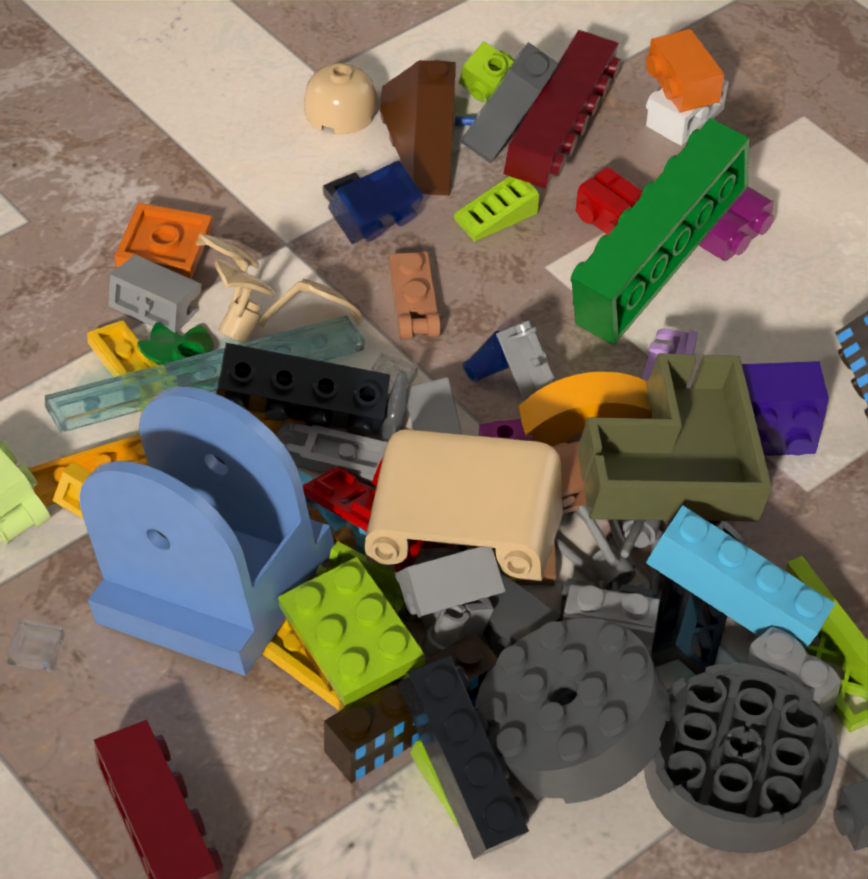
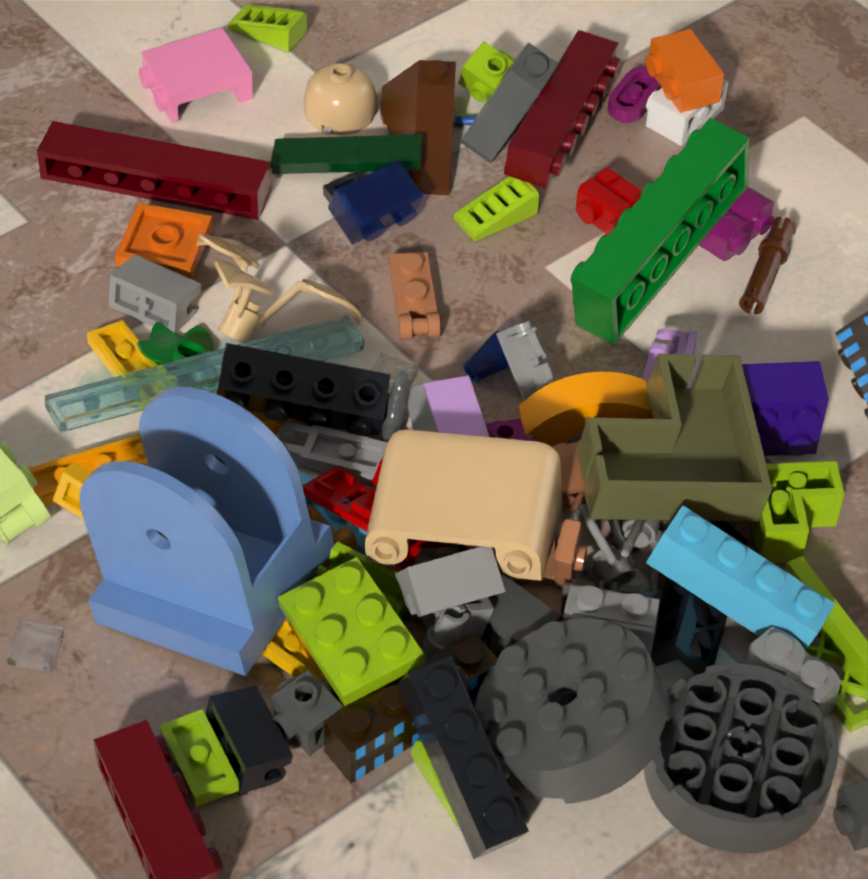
(154, 170): none -> dark red brick
(194, 70): none -> bright pink panel
(199, 758): none -> lime plate
(248, 737): none -> black hinge
(276, 27): none -> lime slope
(302, 707): none -> dark grey brick
(346, 153): none -> dark green tile
(455, 407): none -> lavender hinge
(570, 554): none -> nougat plate
(630, 96): none -> magenta plate
(772, 254): none -> reddish brown pin
(800, 499): none -> lime brick

